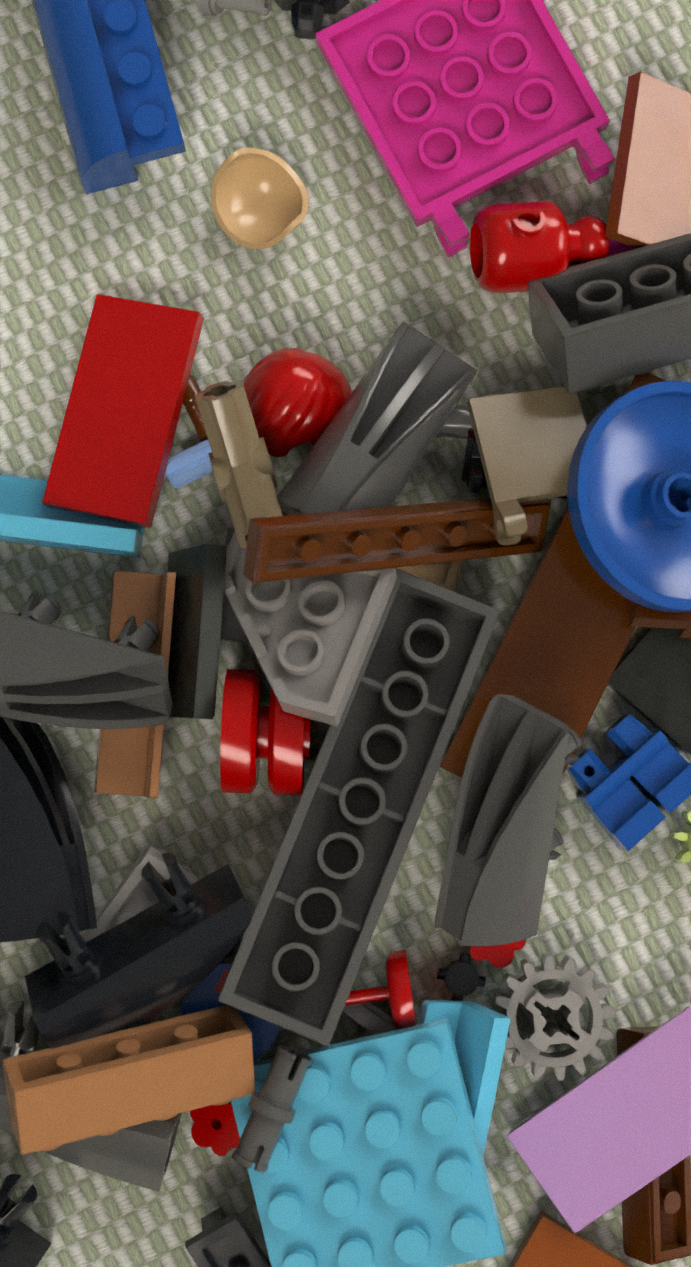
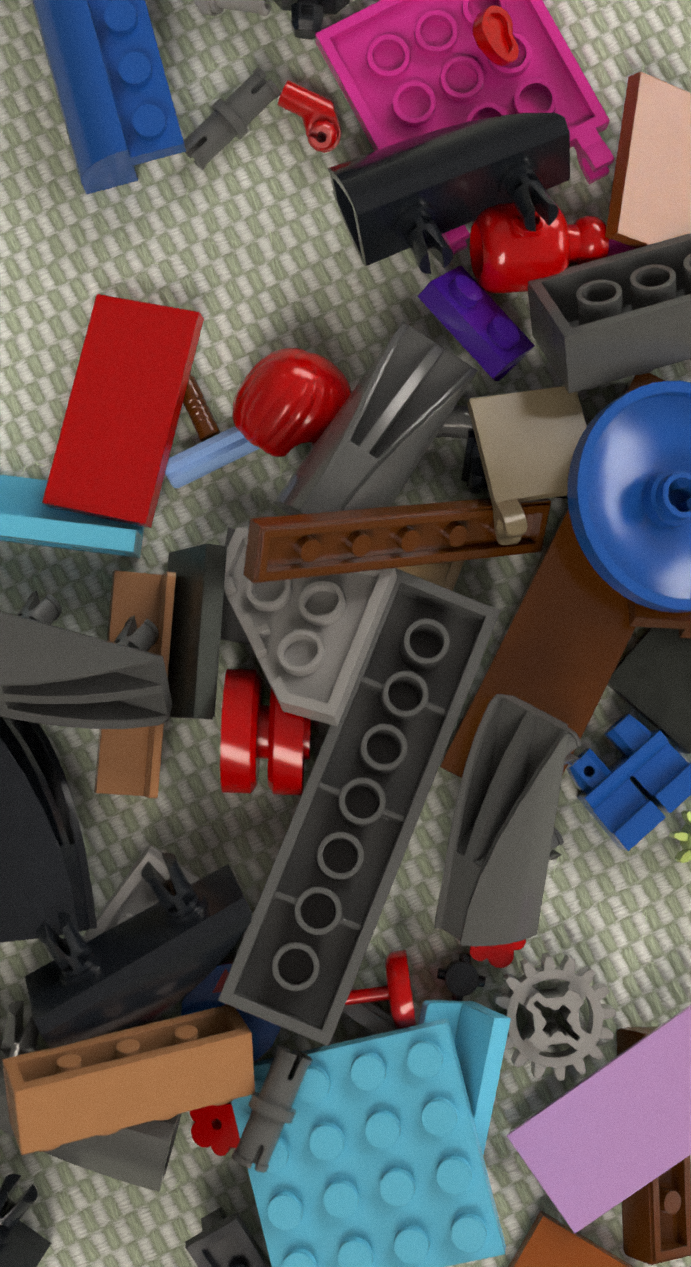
(230, 118): none -> dark grey pin
(238, 456): dark tan piece -> none
(258, 198): tan helmet -> none
(317, 115): none -> red arm
(446, 179): none -> black piece
(476, 322): none -> dark purple bracket
(495, 36): none -> red piece

